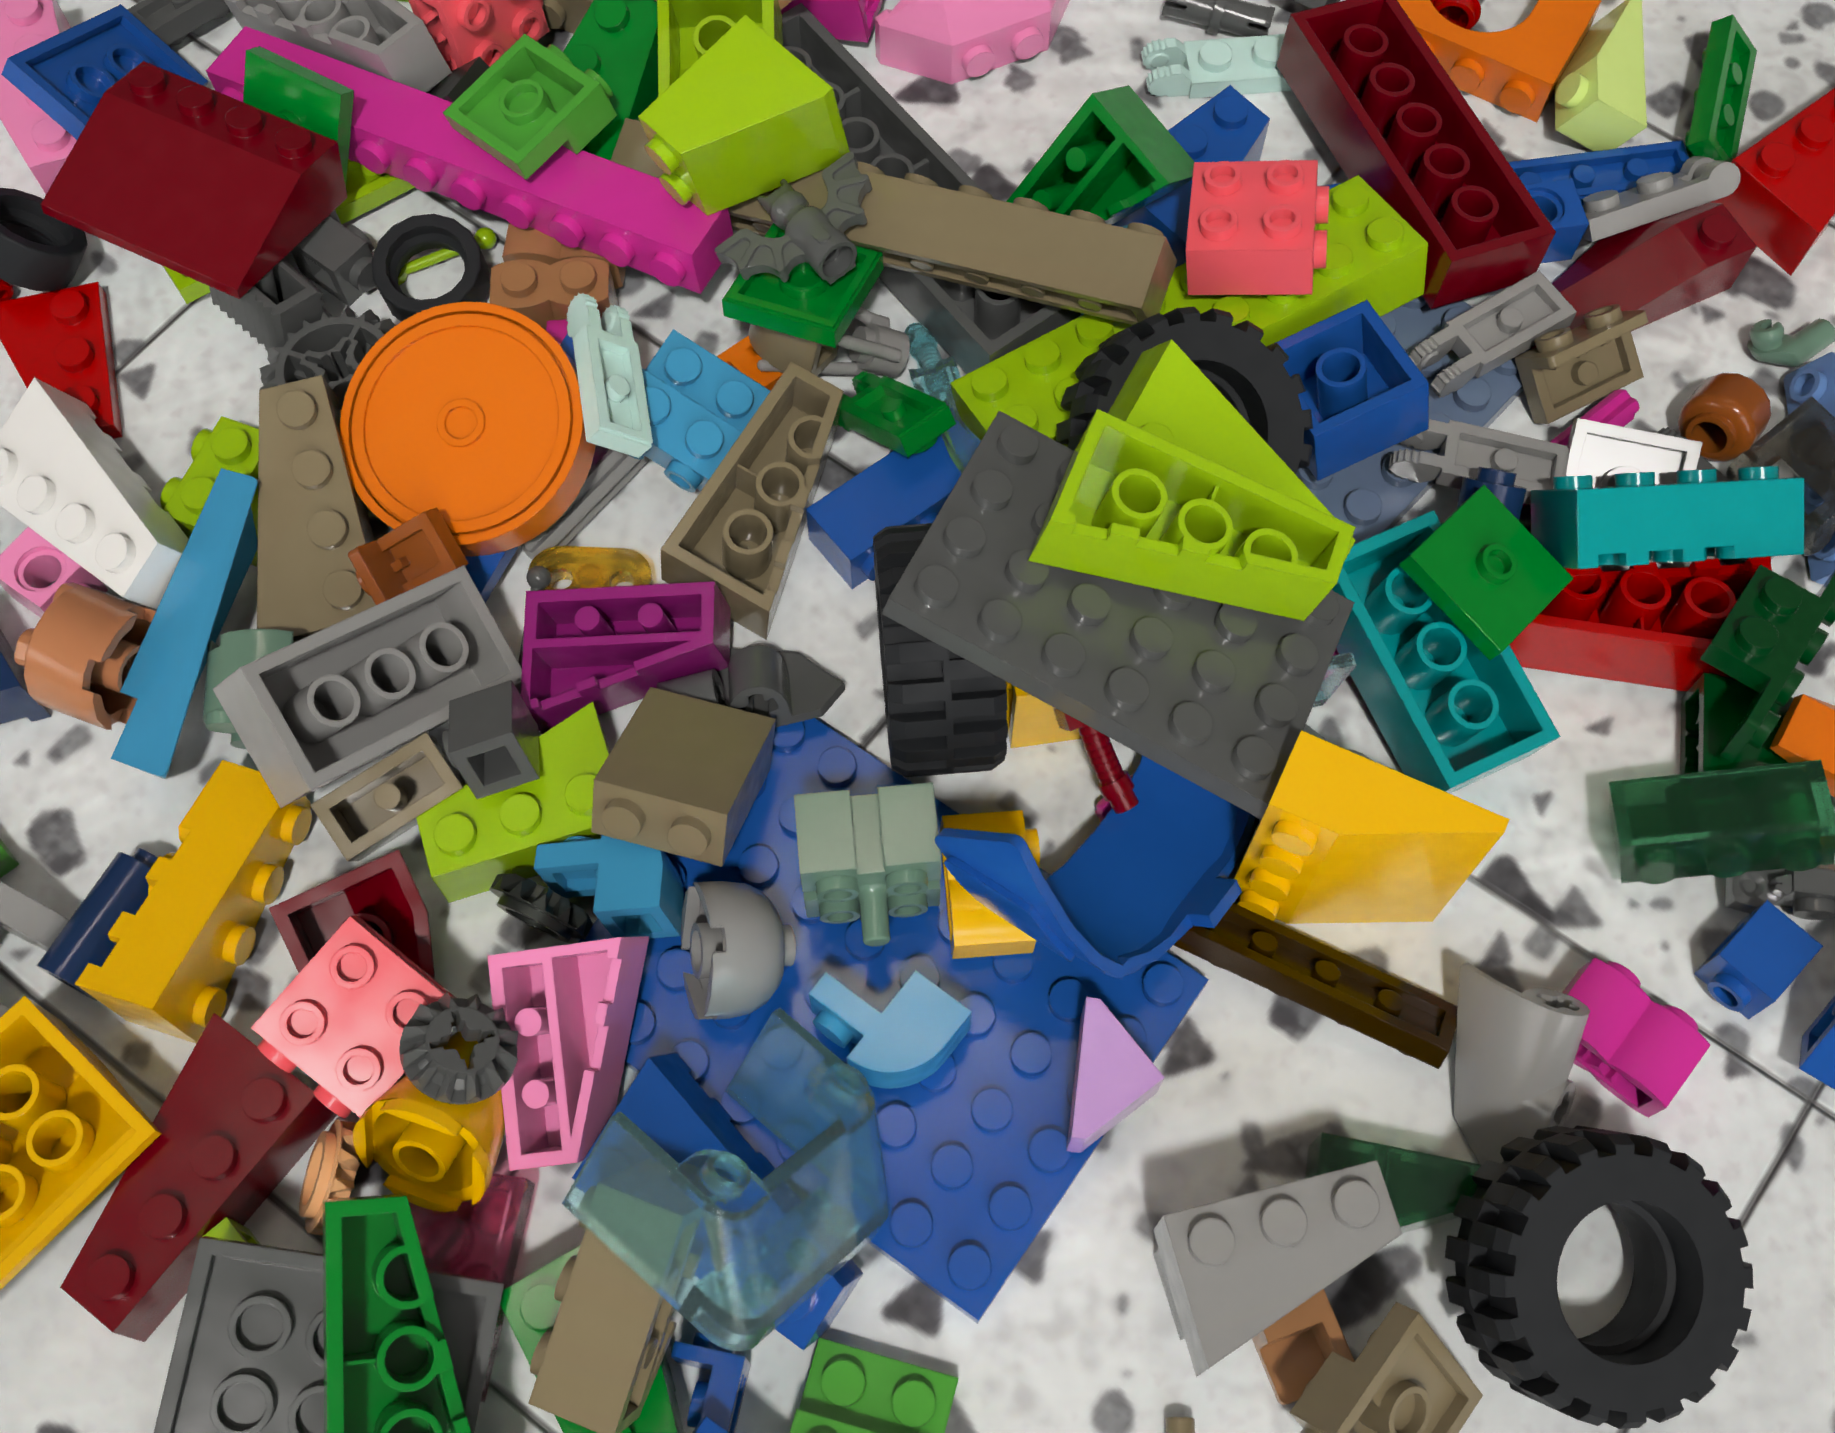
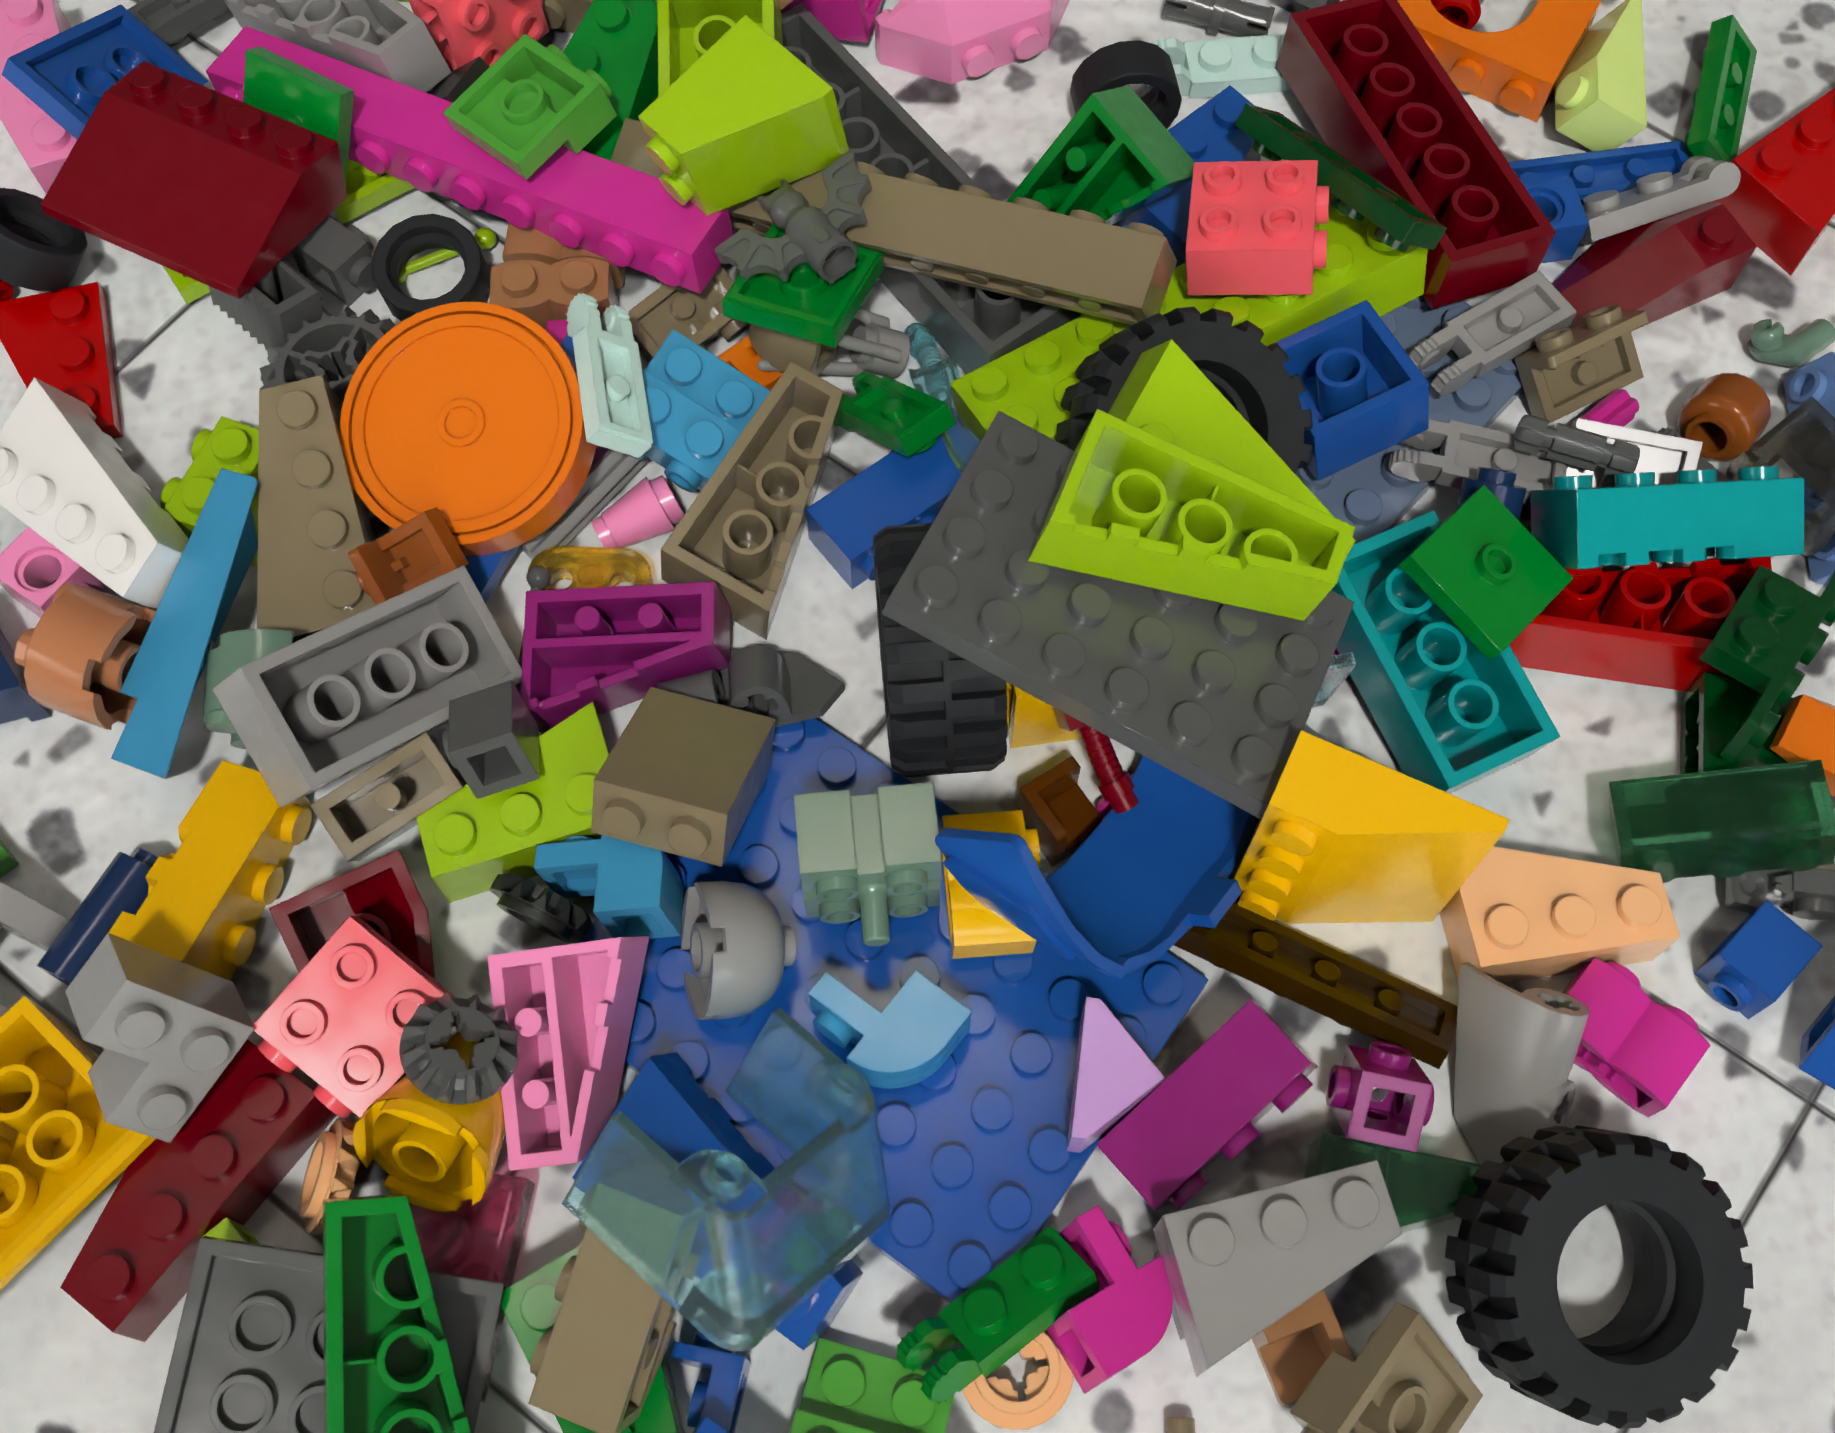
(162, 1033): none -> light grey brick
(639, 514): none -> bright pink cone
(687, 312): none -> dark tan bracket
(998, 1315): none -> green hinge
(1043, 1396): none -> light nougat gear
(1058, 811): none -> reddish brown panel
(1120, 1317): none -> dark pink brick
(1130, 64): none -> black tyre
(1208, 1107): none -> magenta wedge
(1354, 190): none -> dark green plate
(1392, 1113): none -> magenta brick
(1554, 914): none -> light nougat wedge
(1575, 446): none -> dark grey axle

